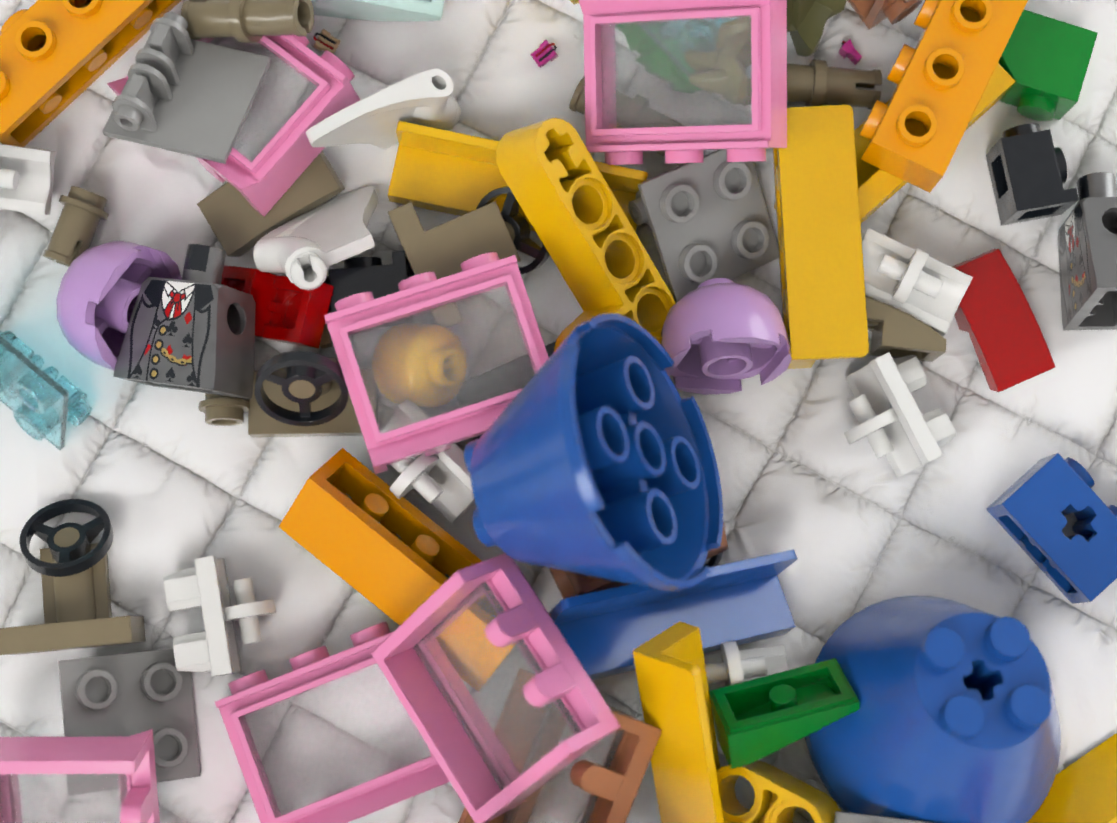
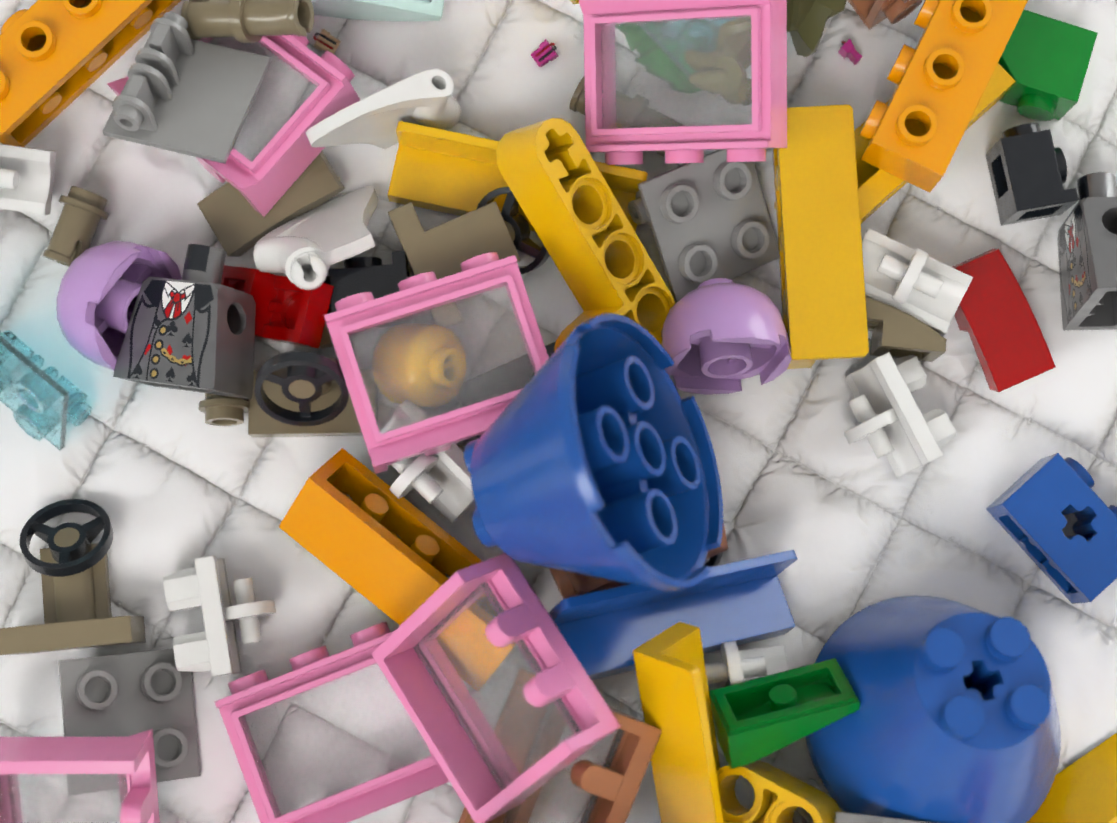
(821, 85): dark tan pin -> none

